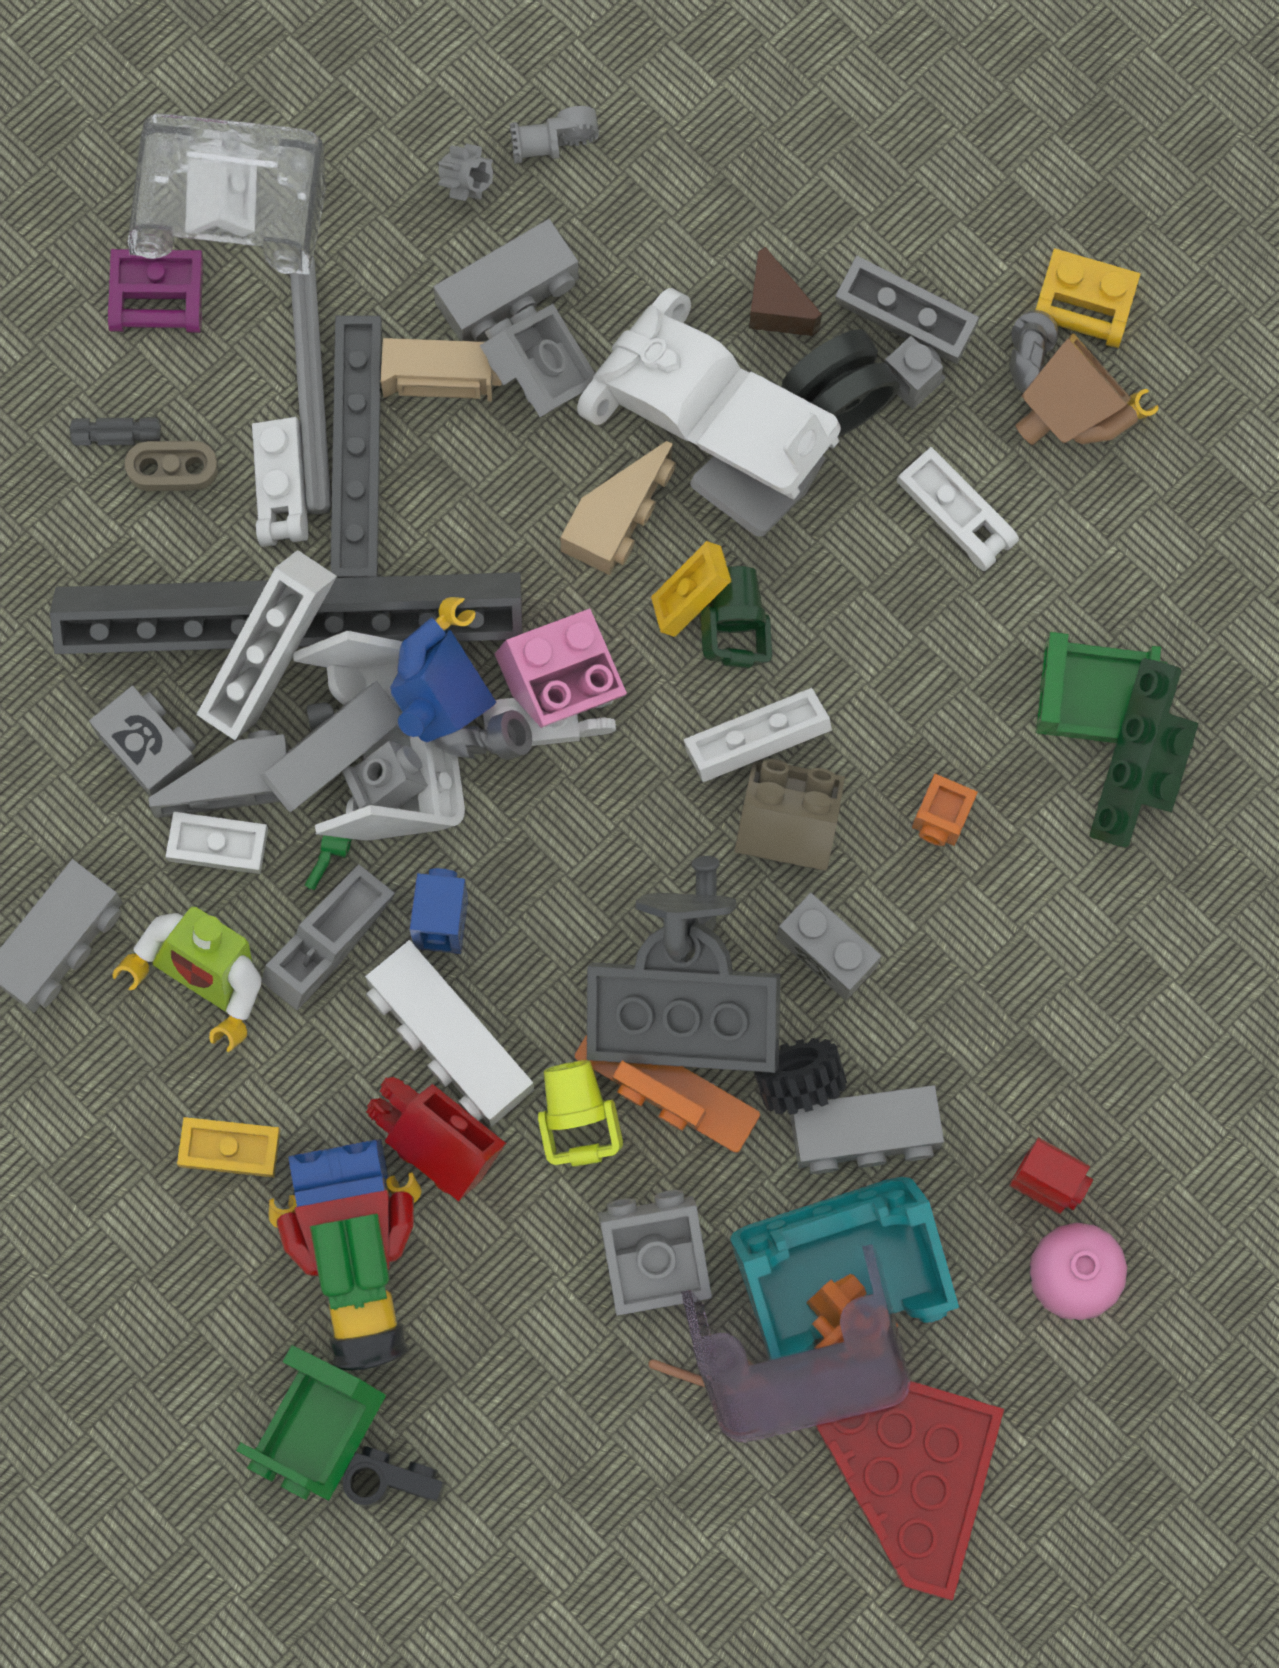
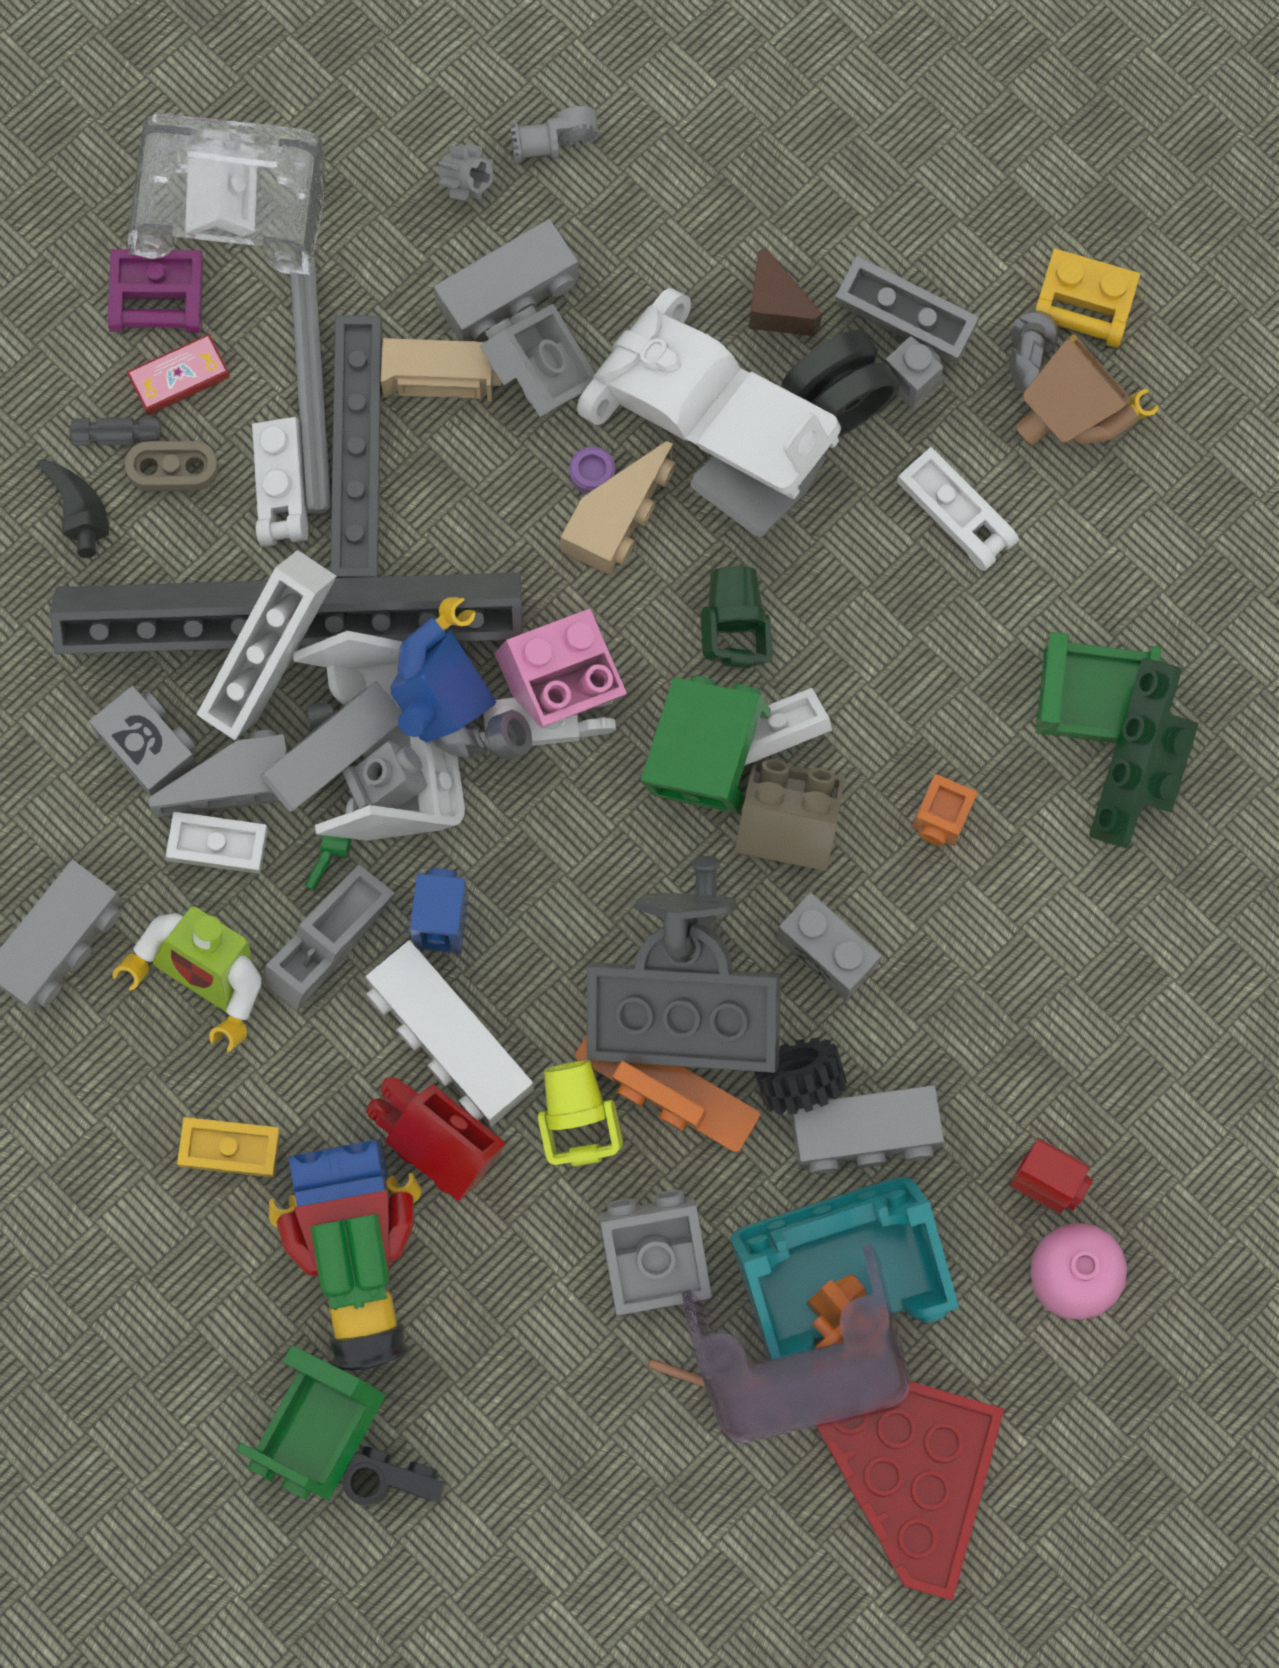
(83, 510): none -> pearl dark grey bar
(178, 374): none -> bright pink tile
(591, 468): none -> medium lavender tile
(690, 589): yellow plate -> none
(703, 743): none -> green panel

